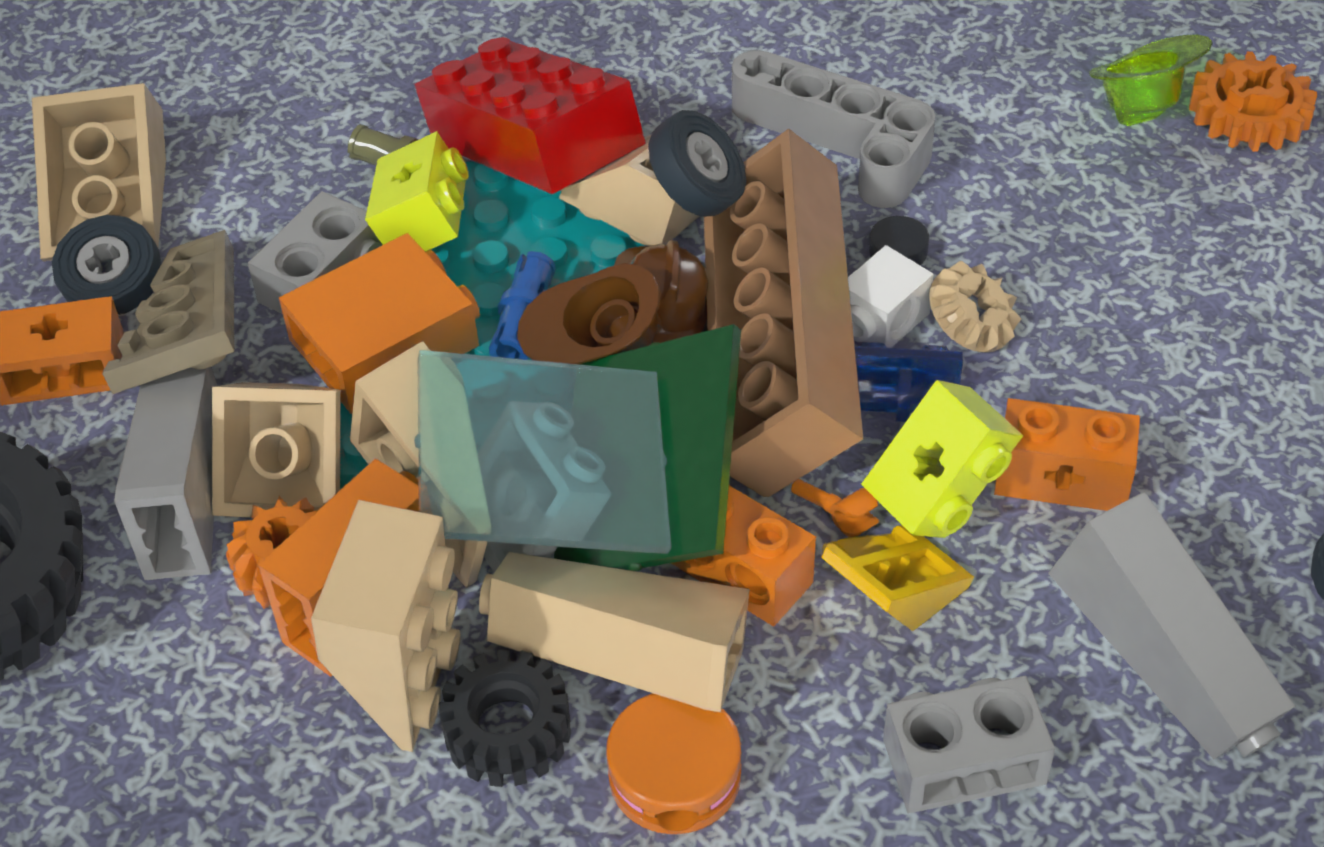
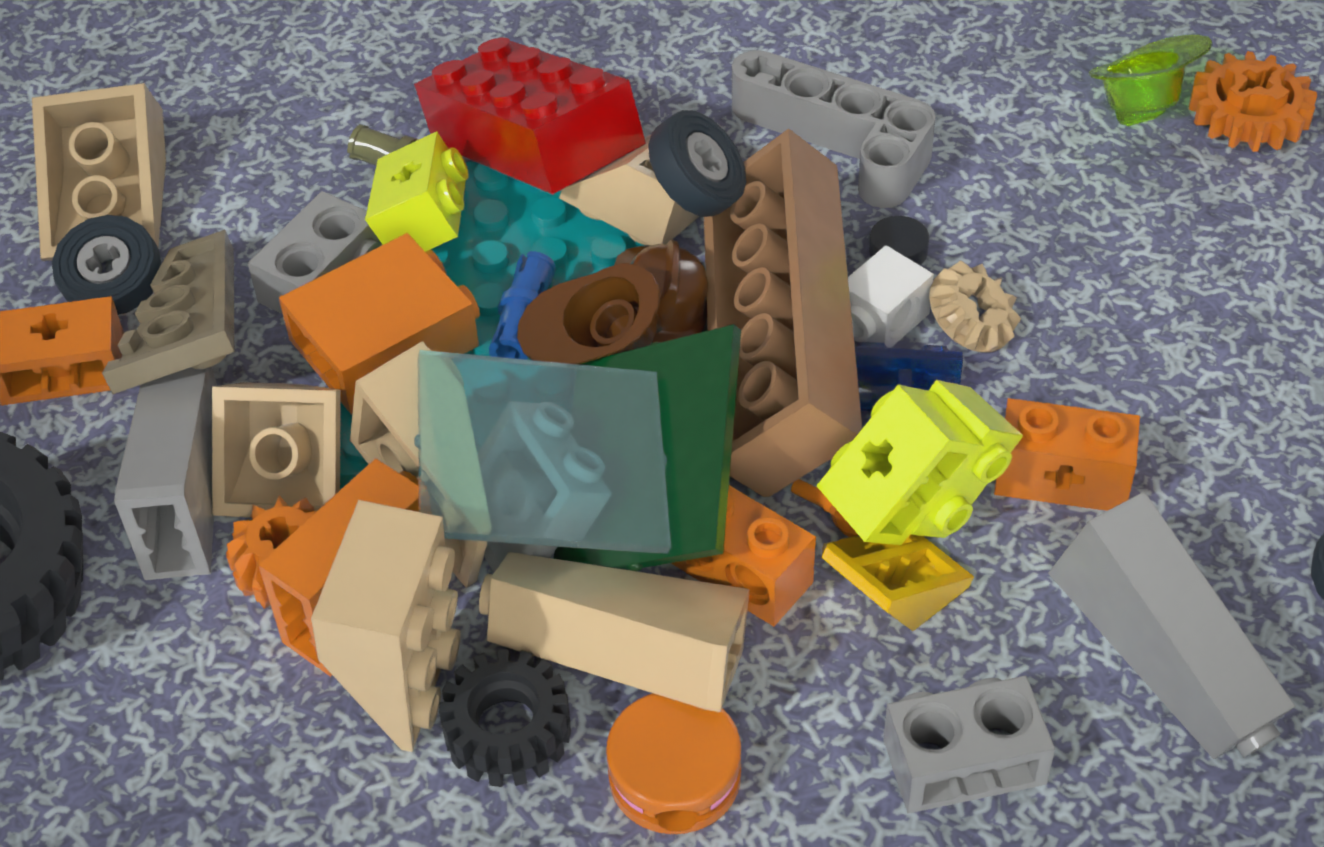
(898, 465): none -> neon yellow brick

